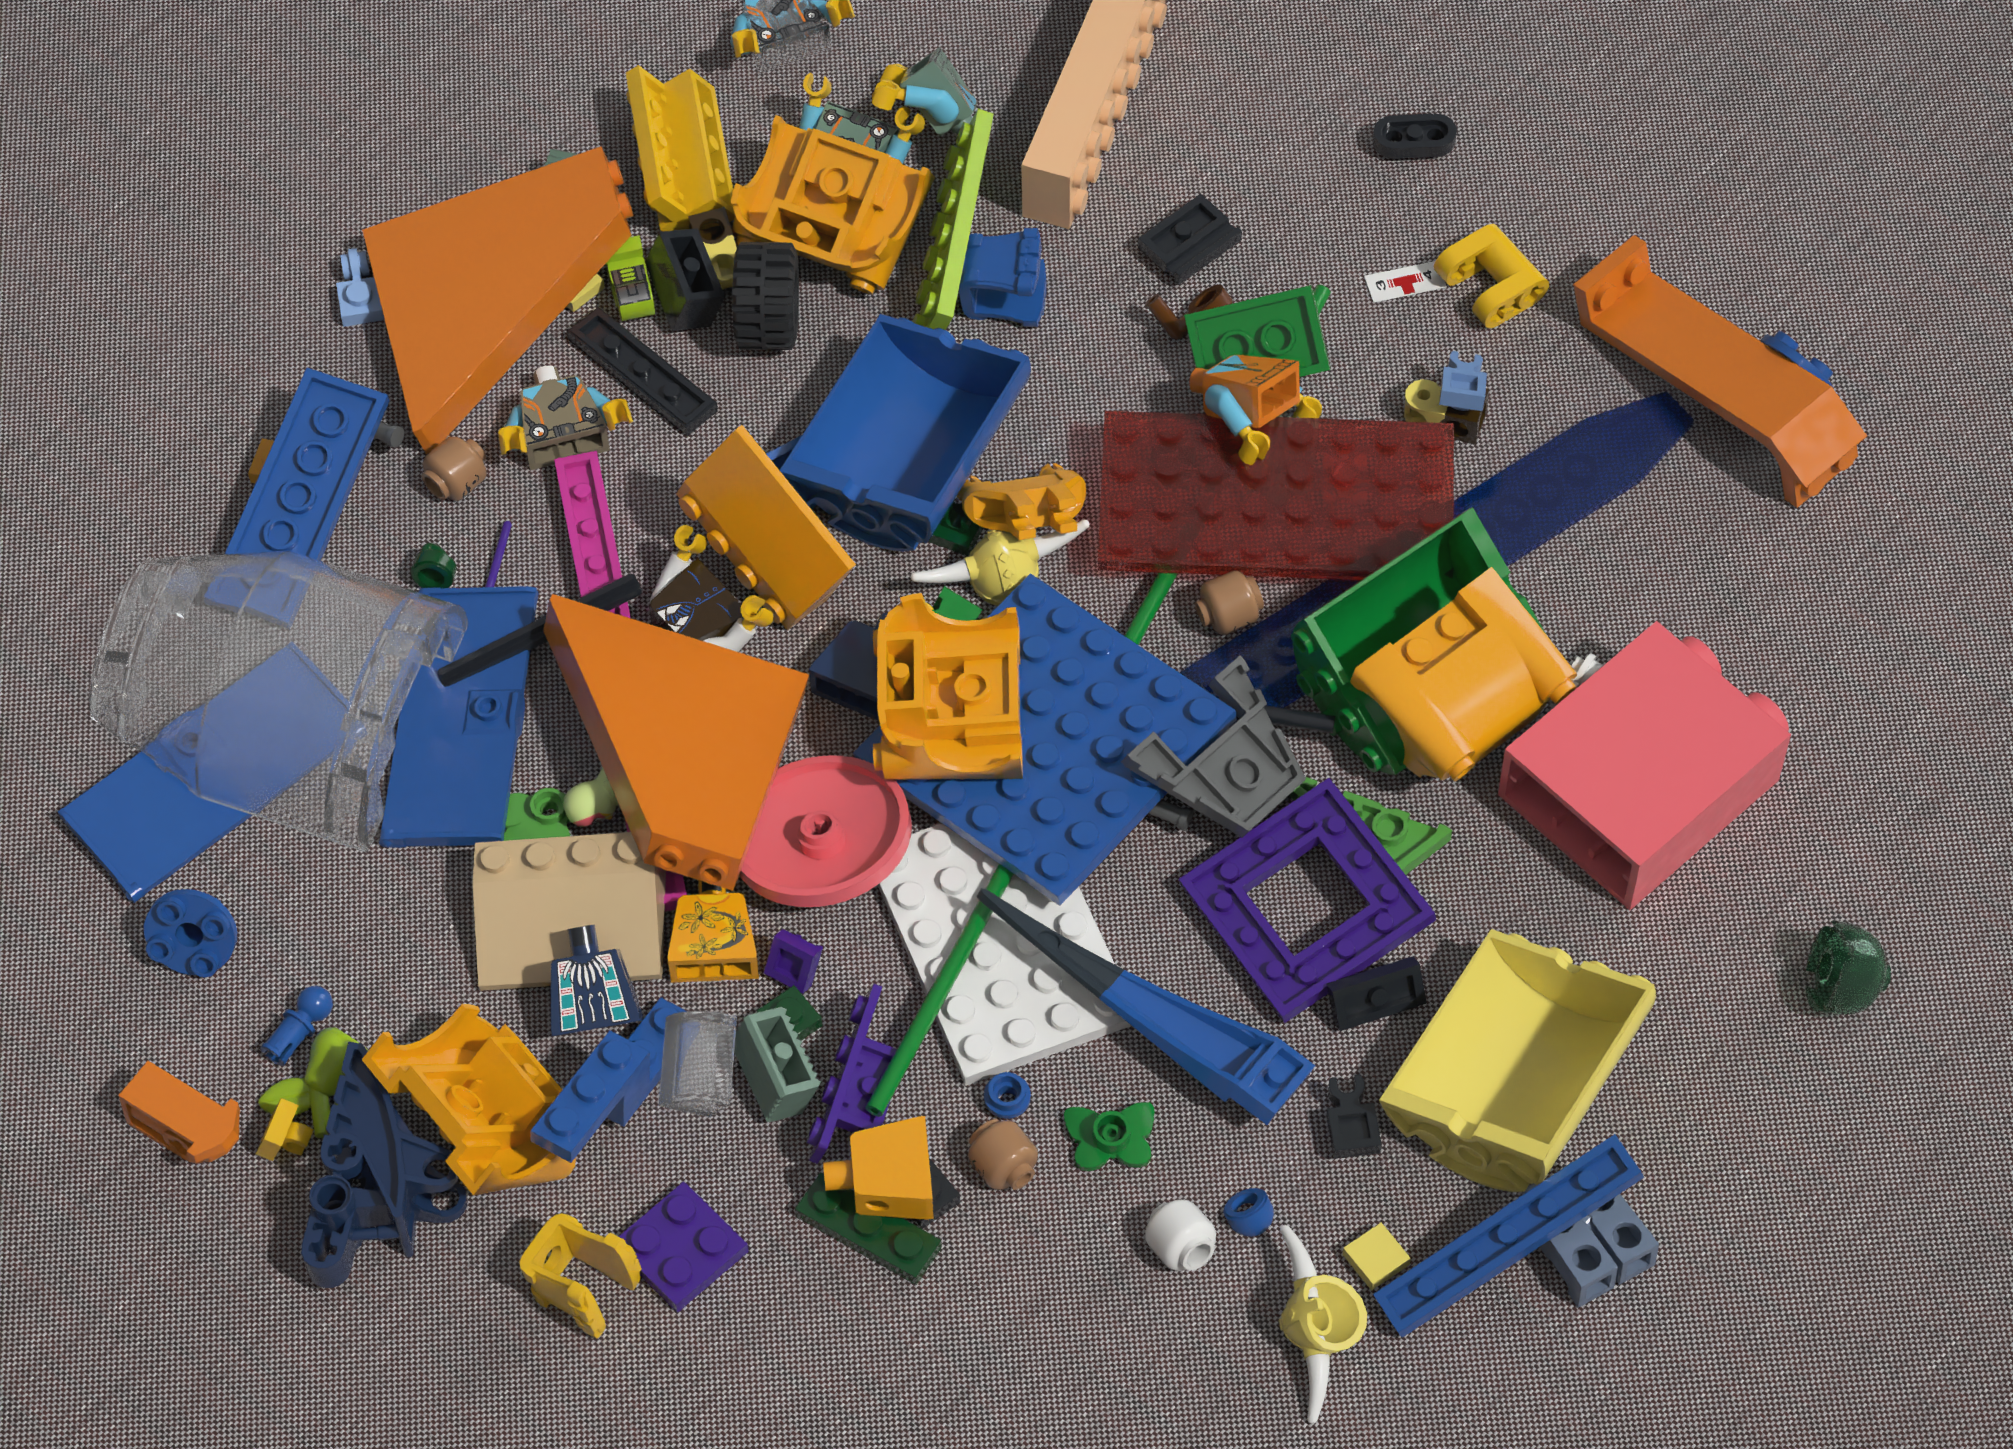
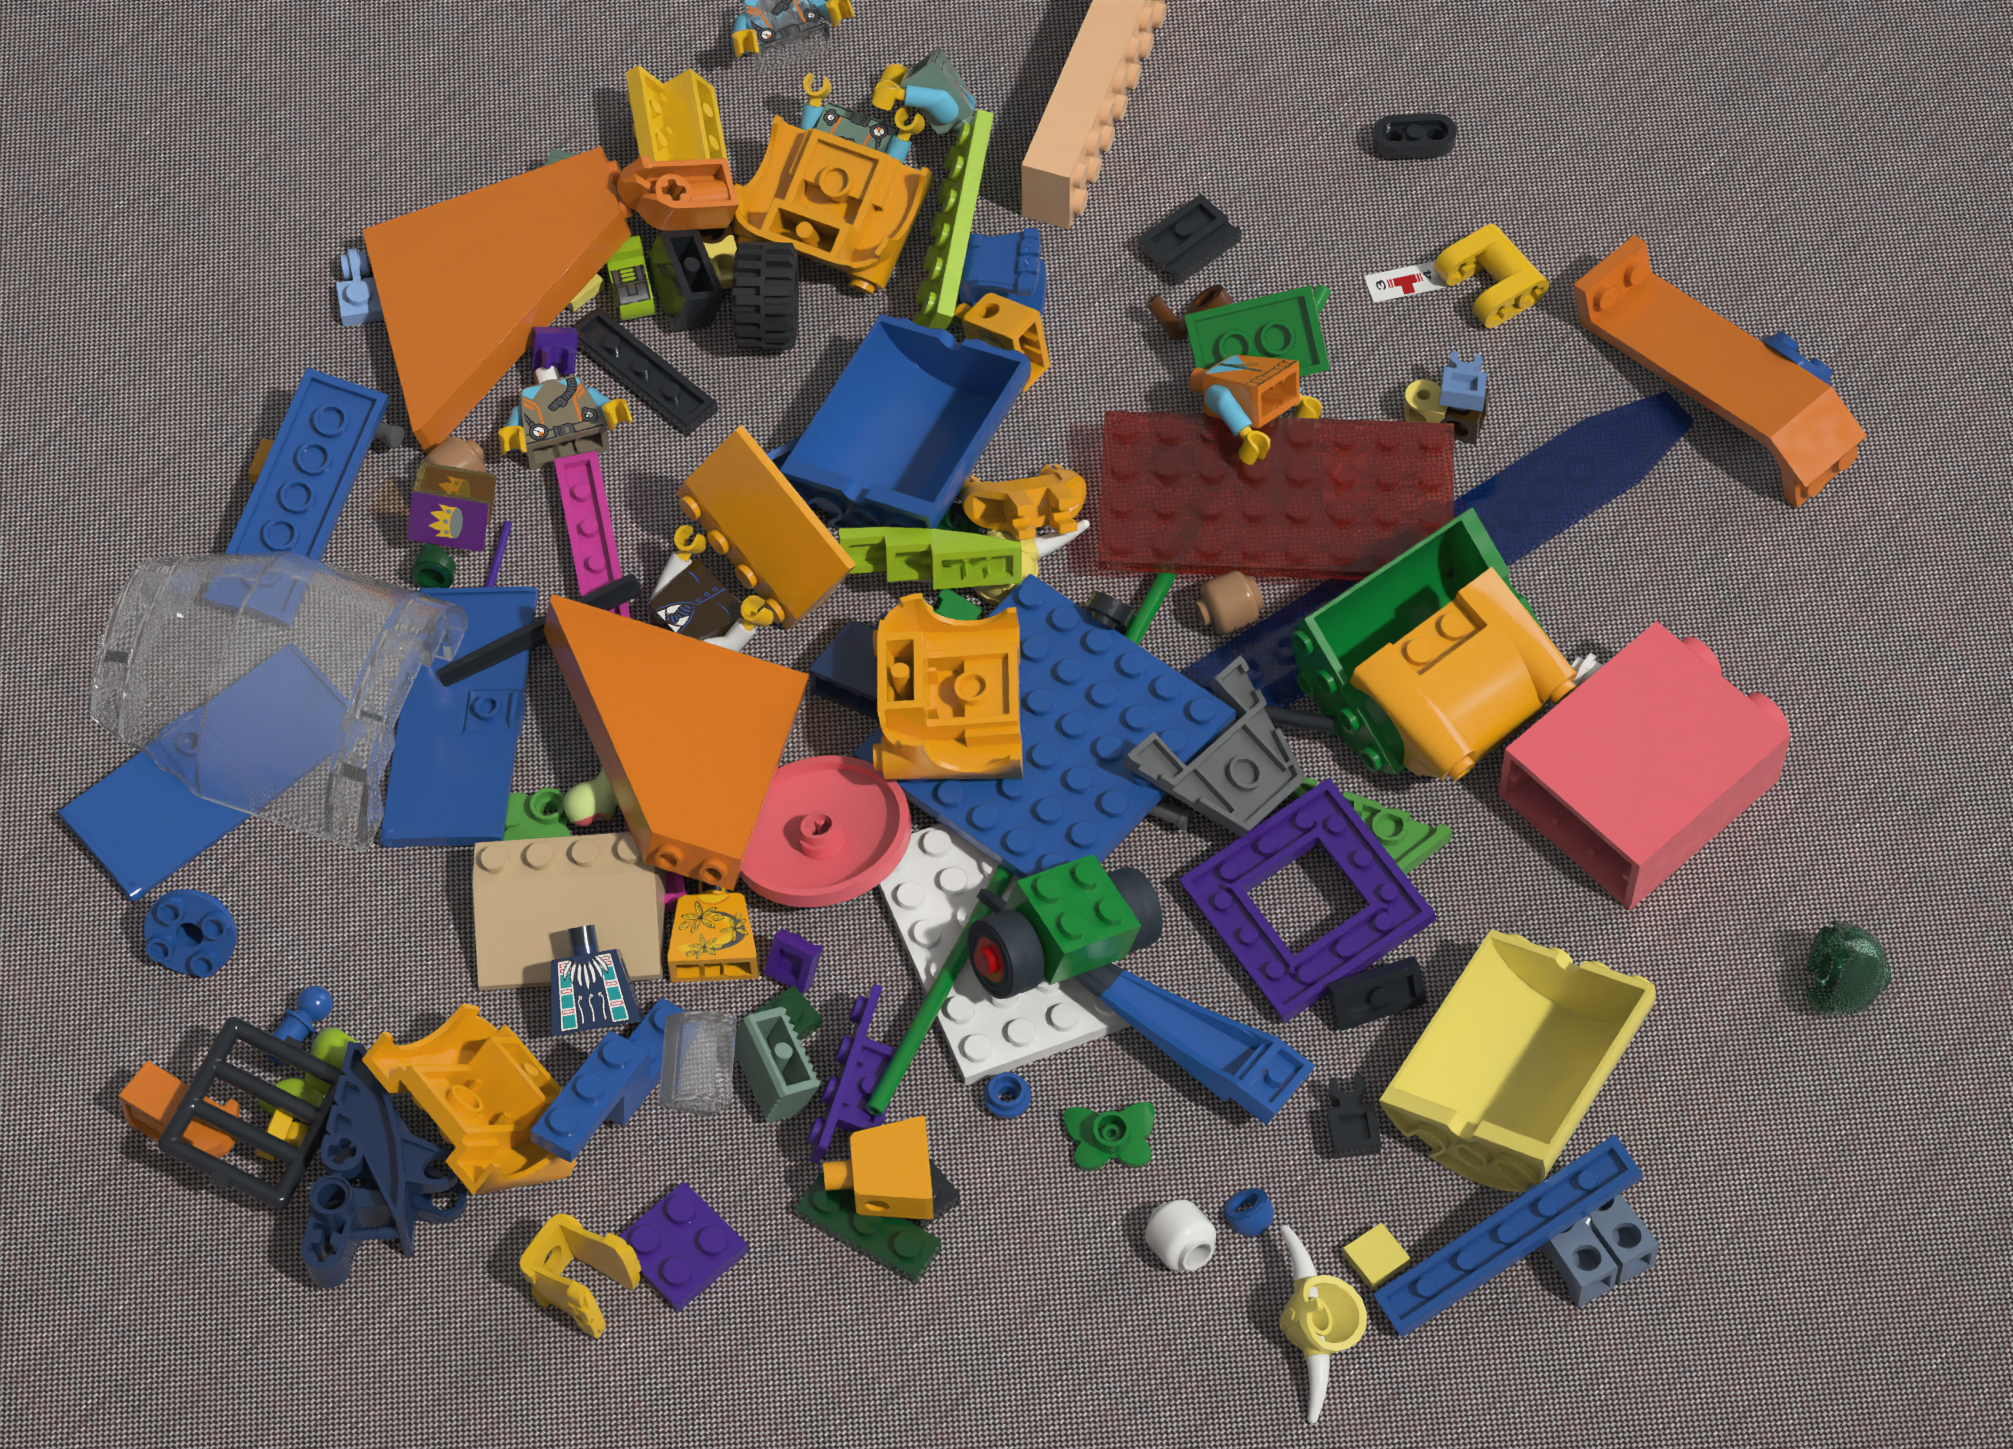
(193, 1105): none -> black bar
(451, 506): none -> piece
(554, 348): none -> dark purple tile
(680, 193): none -> orange piece
(944, 556): none -> lime slope
(1002, 1154): medium nougat head -> none
(1007, 327): none -> light orange torso
(1063, 926): none -> brick
(1109, 611): none -> black plate

